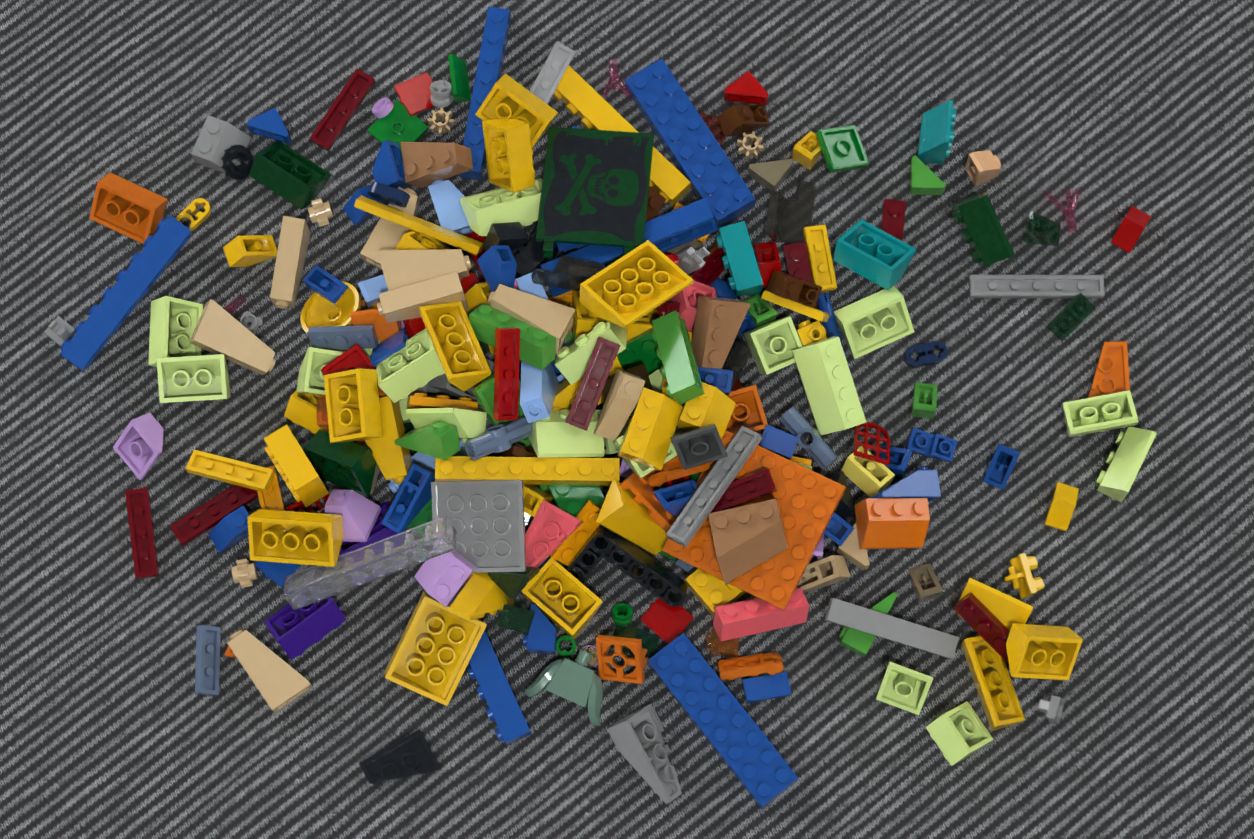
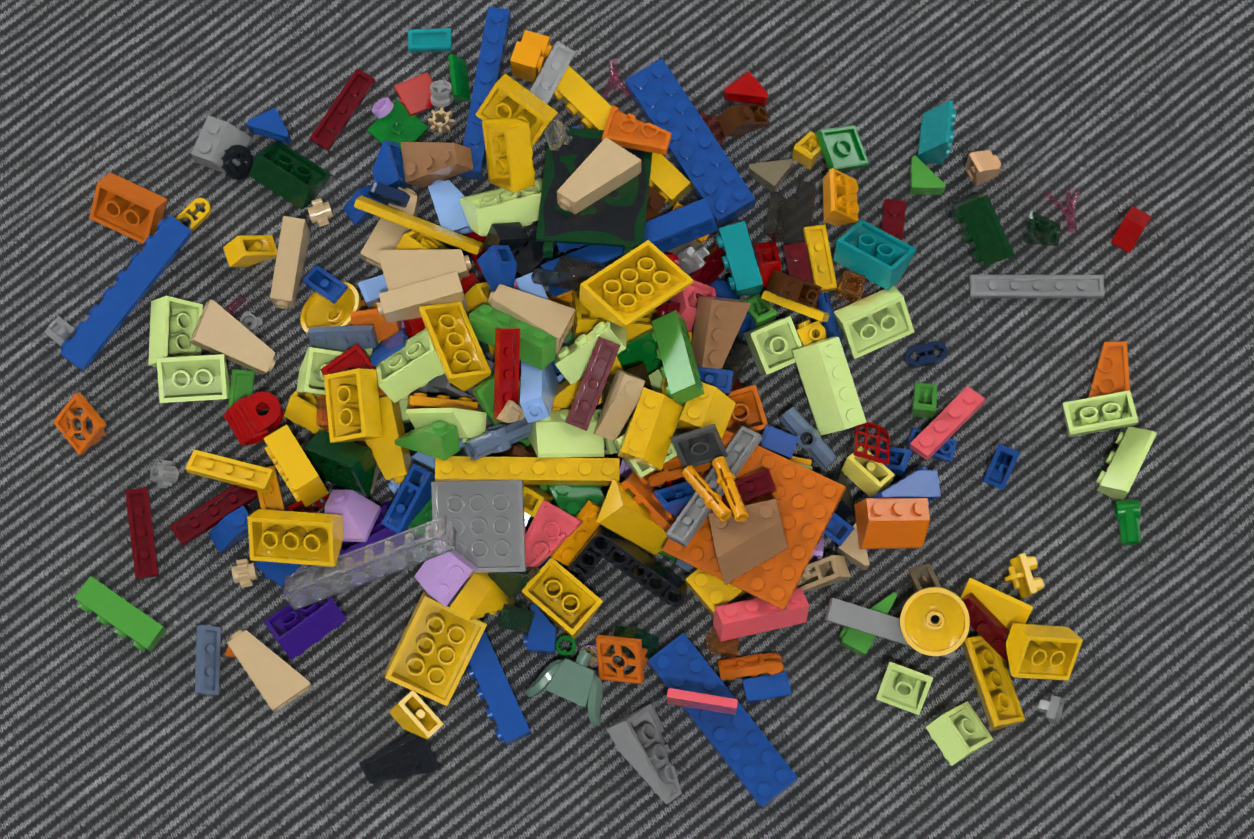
(69, 432): none -> orange piece
(120, 614): none -> bright green brick
(140, 444): lavender slope -> none
(164, 474): none -> light grey gear
(241, 385): none -> bright green tile
(248, 424): none -> red piece
(416, 716): none -> yellow slope
(429, 40): none -> teal tile
(511, 413): none -> tan tile
(530, 55): none -> light orange brick
(557, 134): none -> clear tile
(597, 176): none -> tan slope
(622, 608): green bush -> none
(634, 134): none -> orange wing
(666, 620): red piece -> none
(702, 701): none -> coral tile
(711, 499): none -> light orange pin
(726, 481): none -> light orange pin
(752, 140): tan gear -> none
(840, 198): none -> light orange slope
(850, 286): none -> clear orange brick
(932, 637): none -> yellow dish
(947, 423): none -> coral plate
(1062, 506): yellow slope -> none
(1071, 317): clear green slope -> none
(1128, 515): none -> green piece

